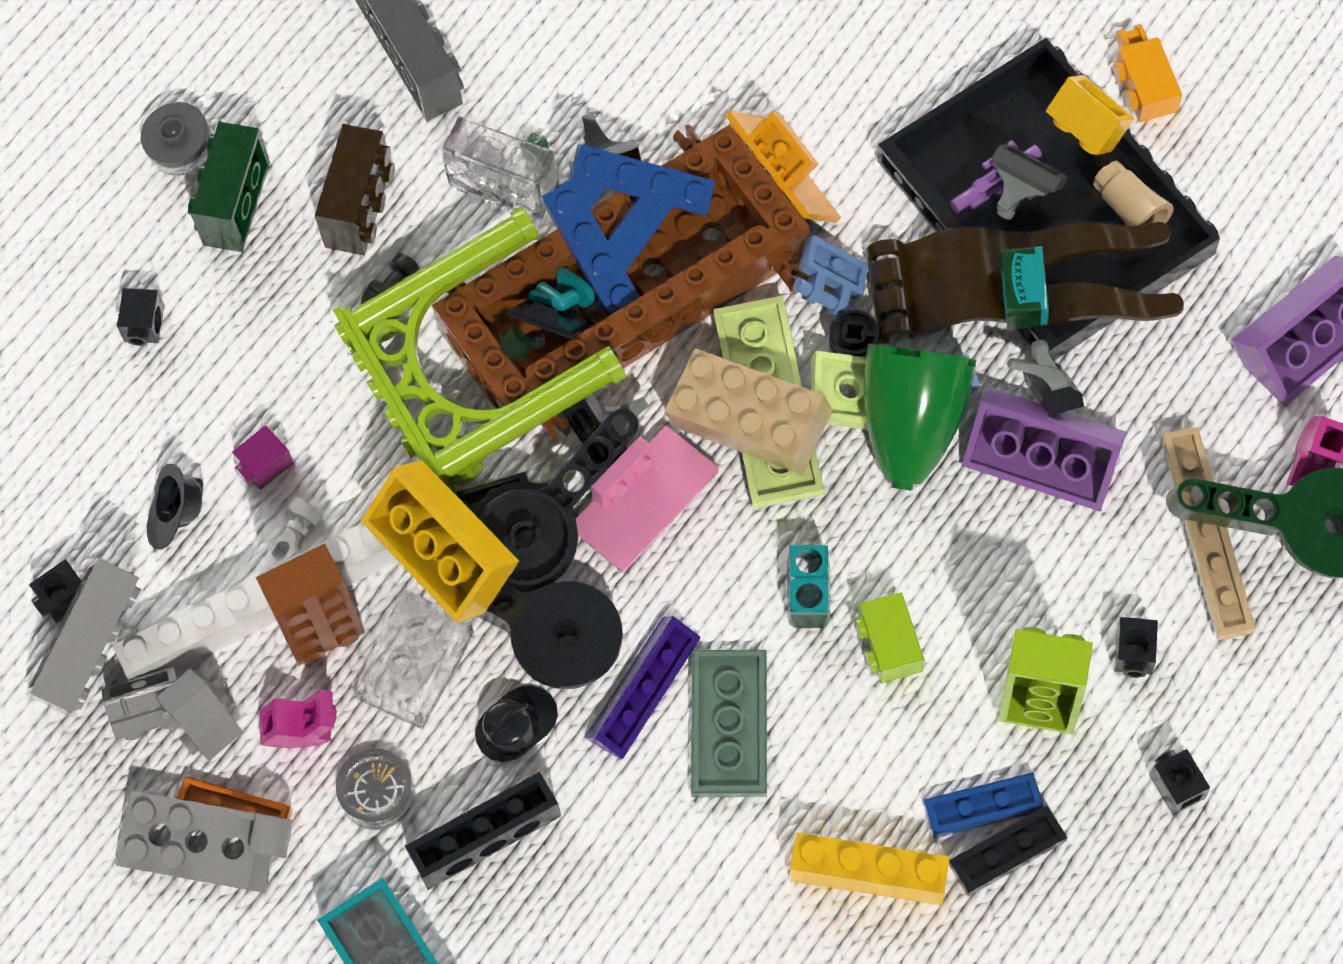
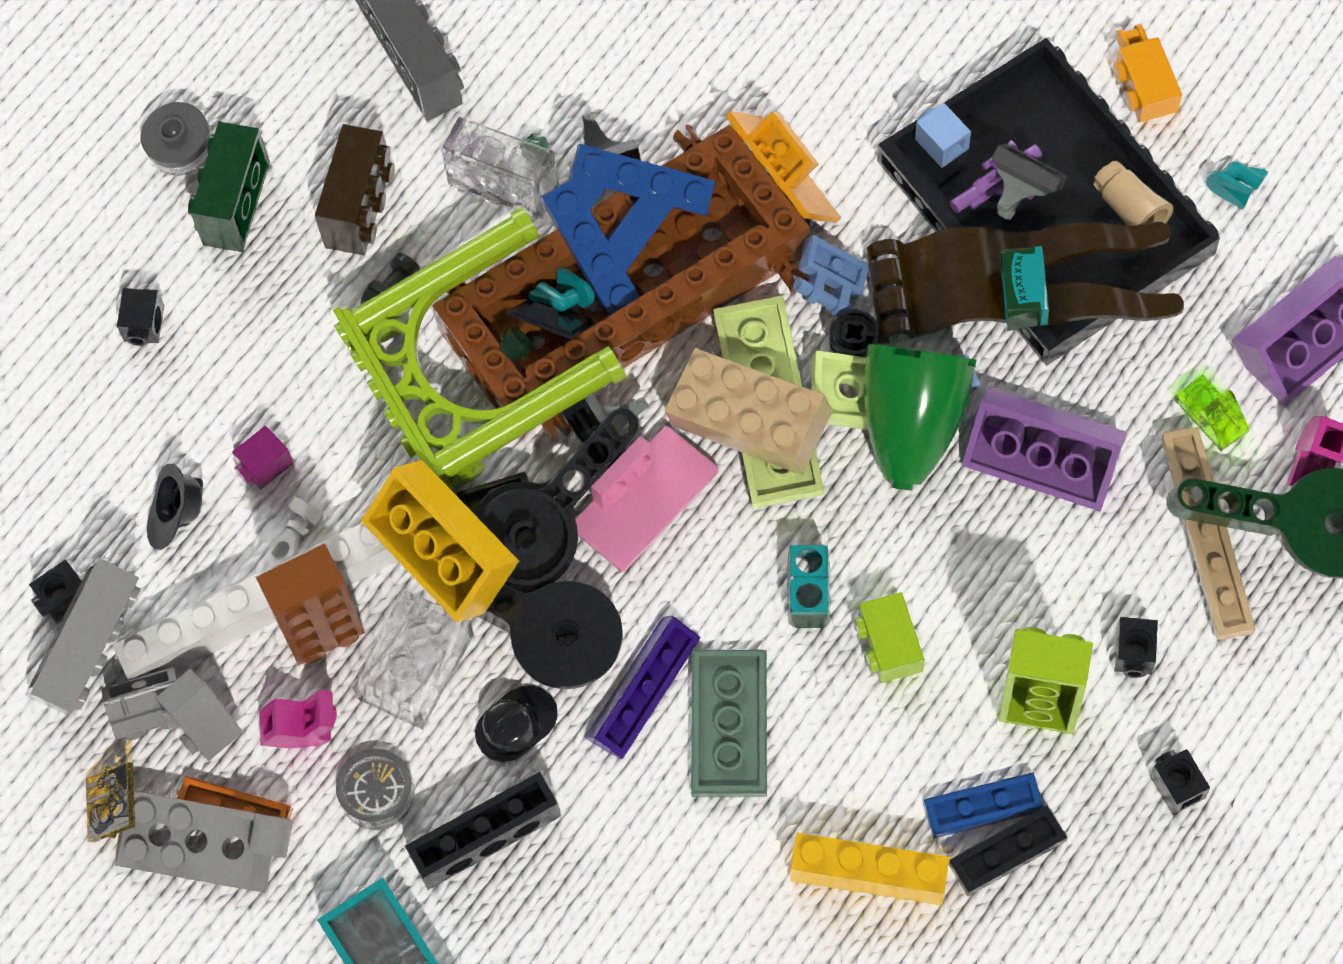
(110, 802): none -> piece
(942, 134): none -> light blue brick
(1048, 381): piece -> none
(1089, 115): yellow brick -> none
(1213, 412): none -> clear neon green slope
(1227, 187): none -> teal piece

